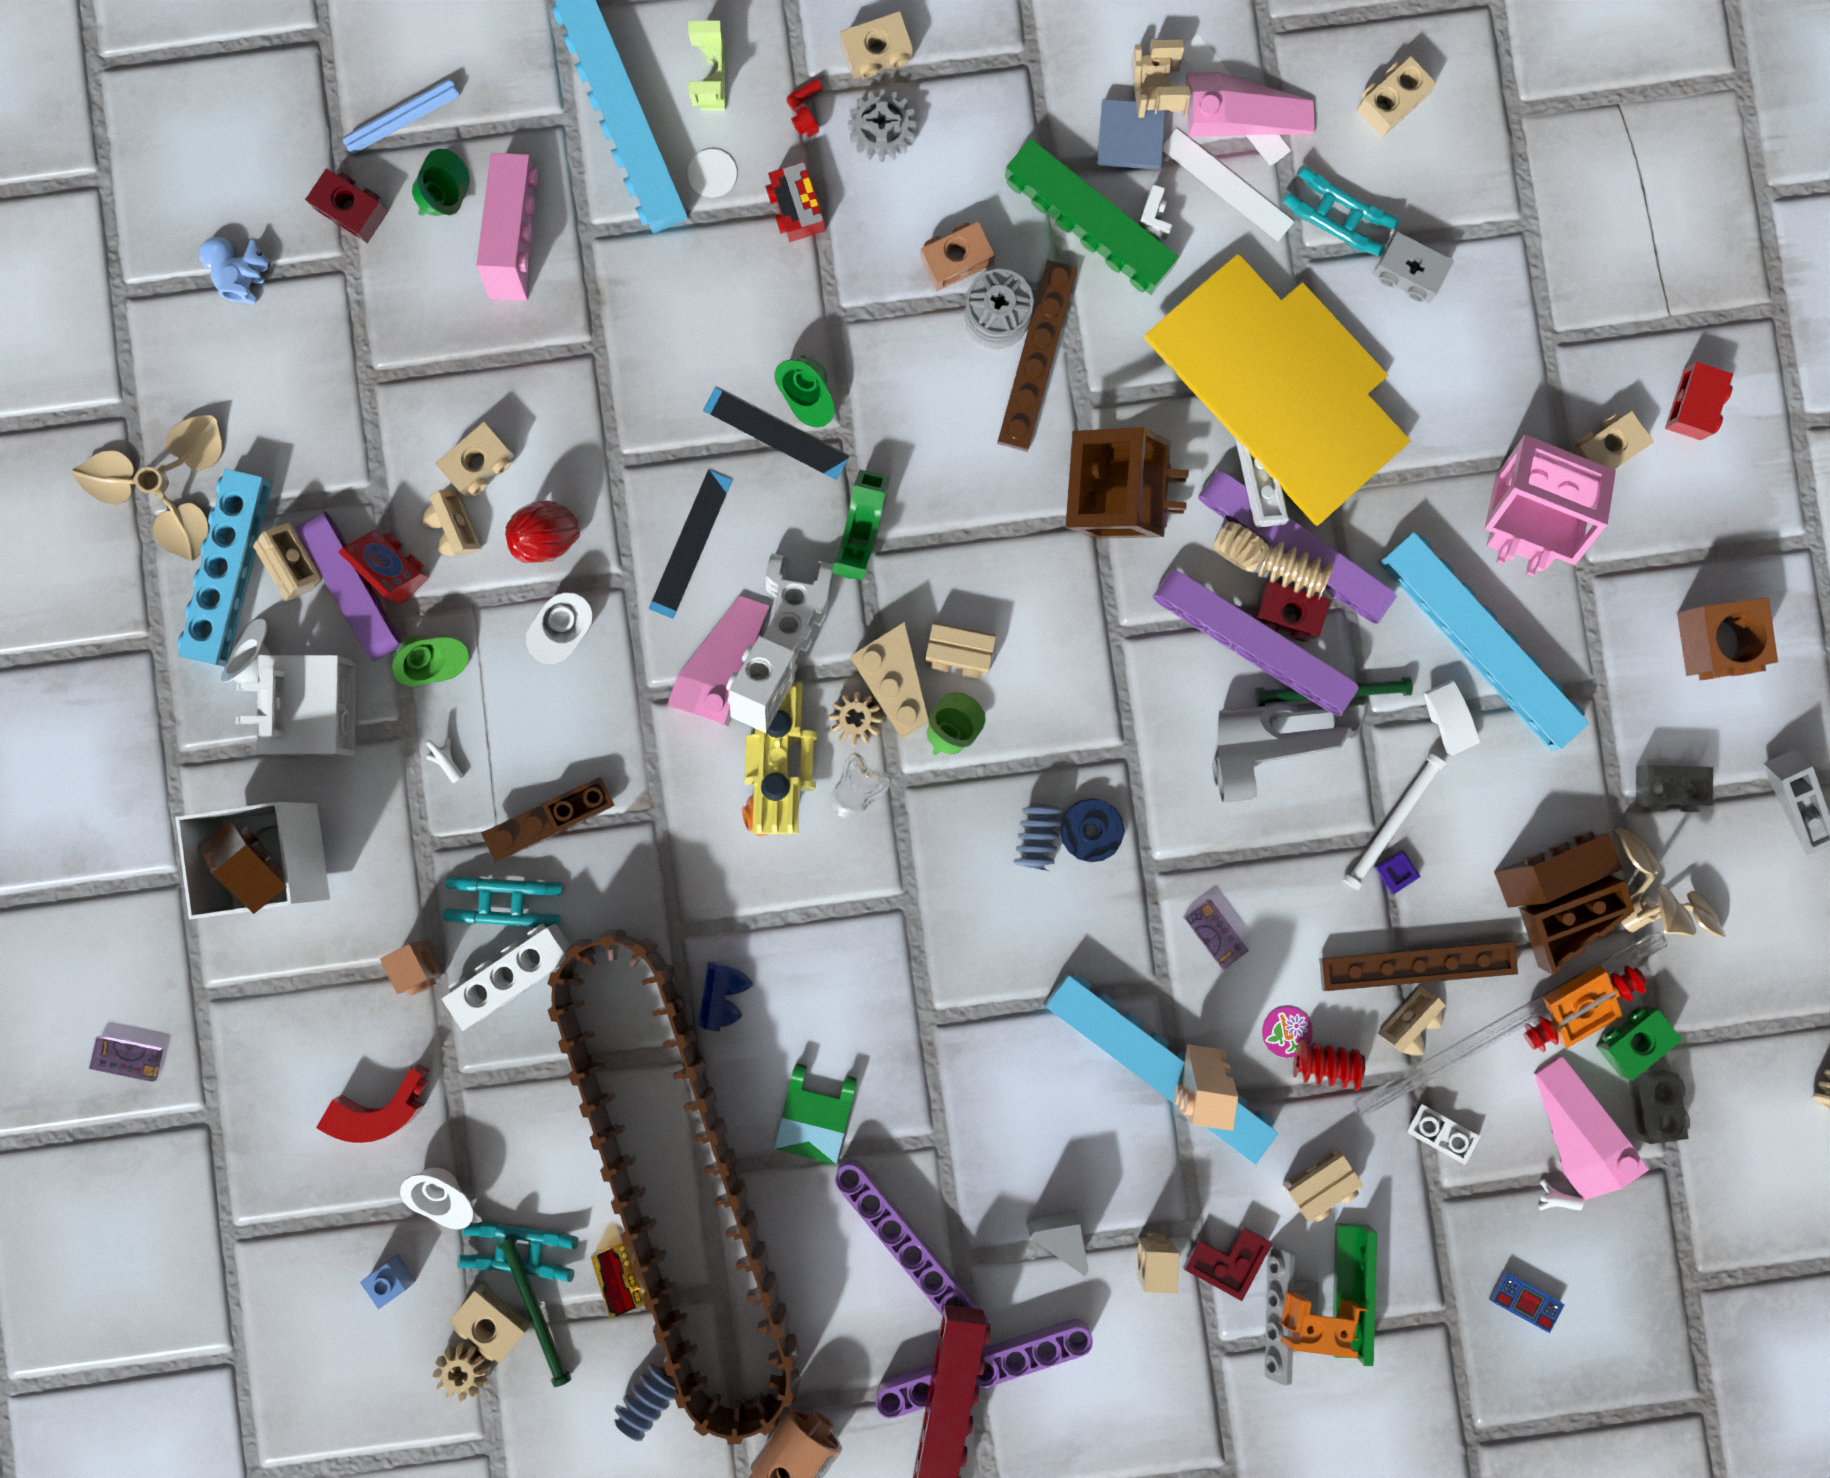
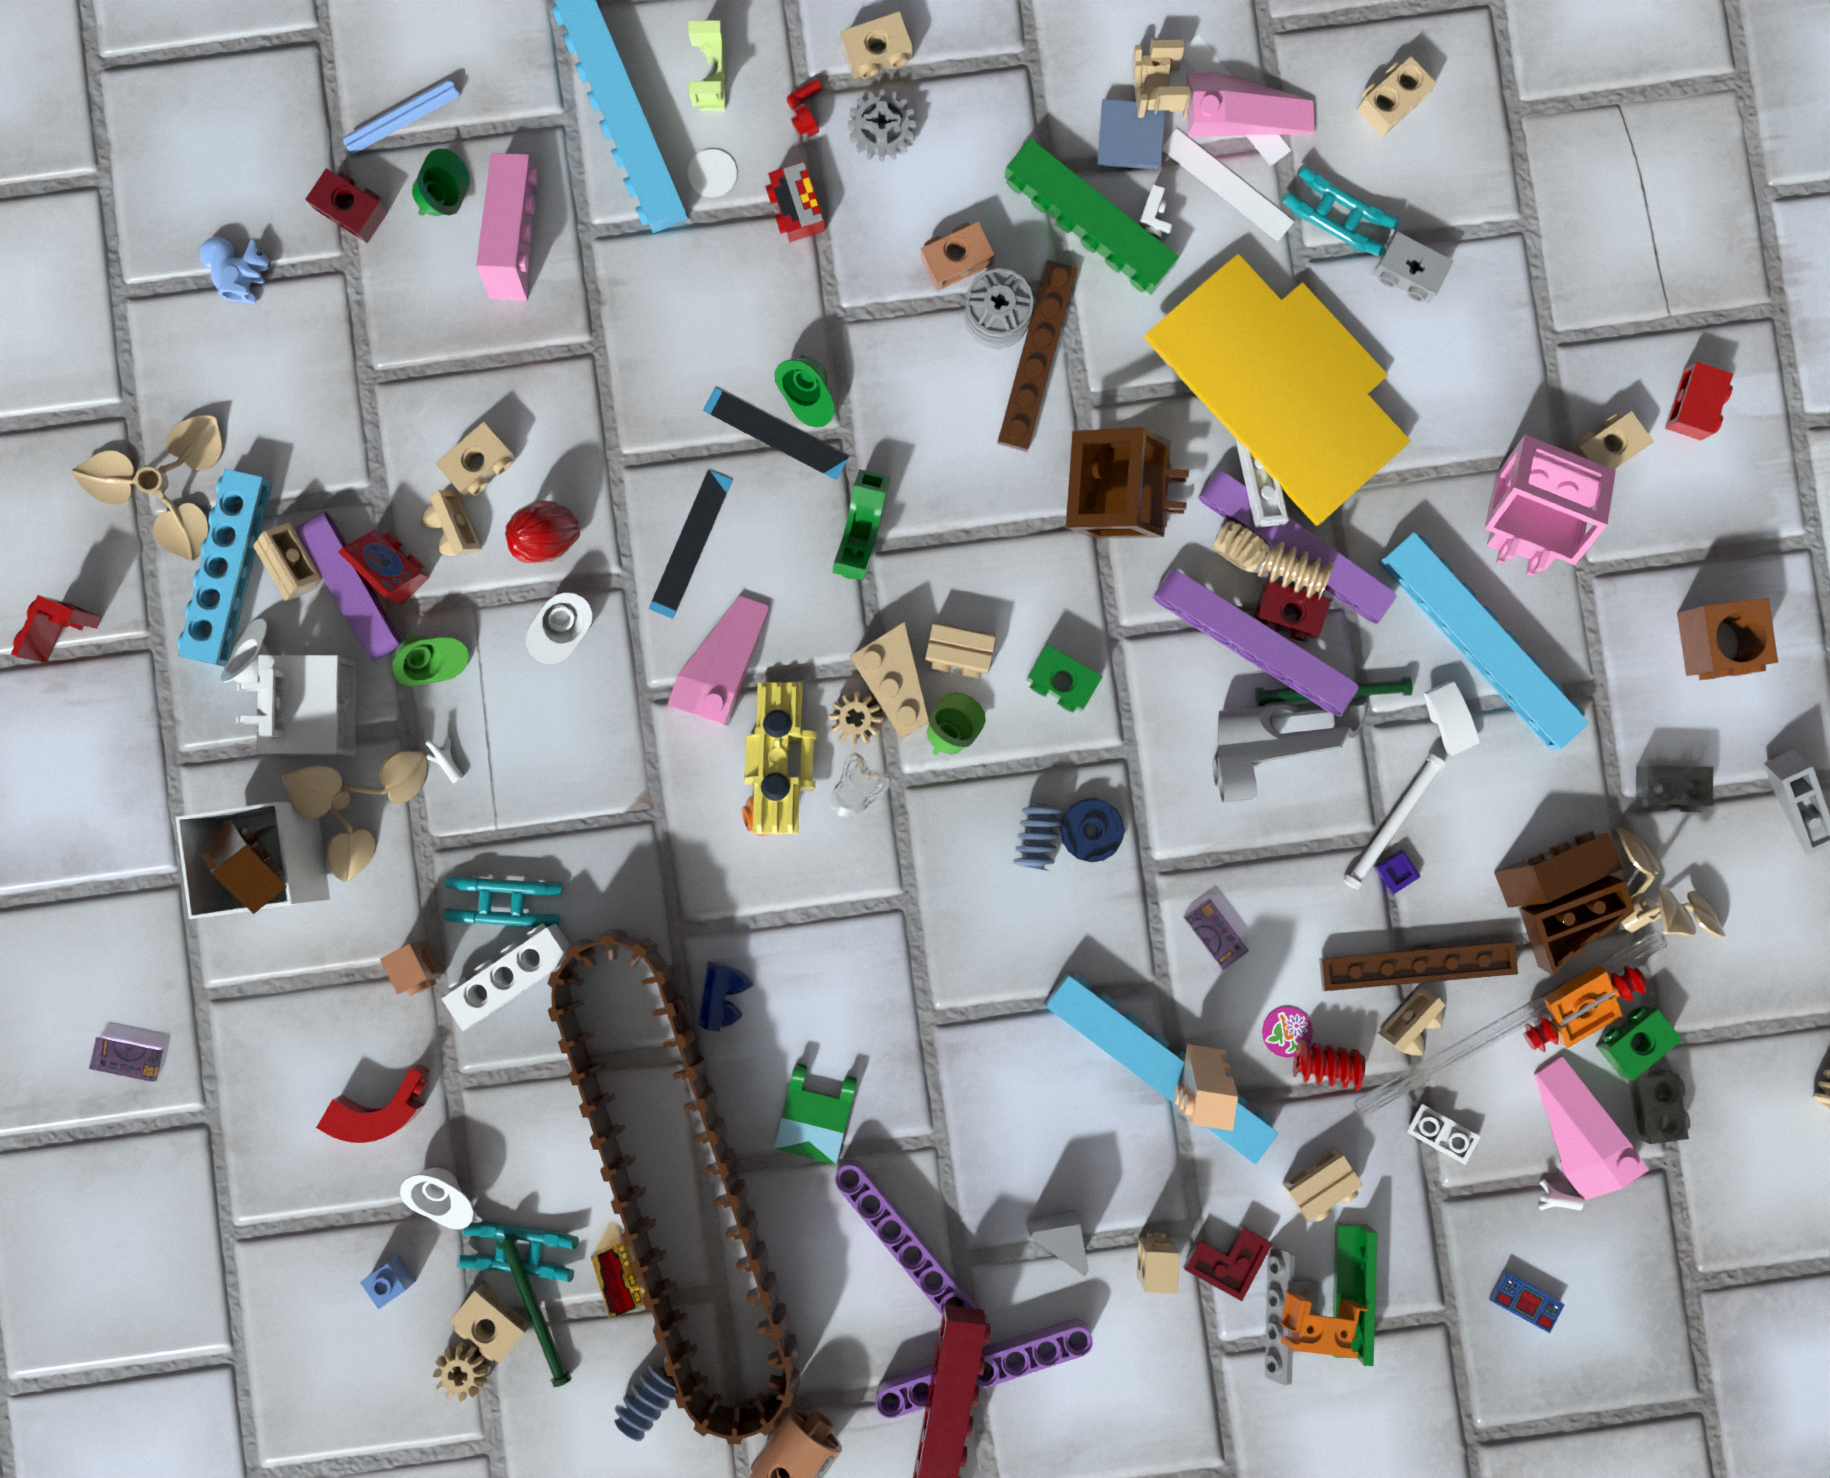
(44, 625): none -> red bracket
(320, 789): none -> tan plant
(548, 819): reddish brown slope -> none
(770, 663): white brick -> none
(1083, 679): none -> green brick

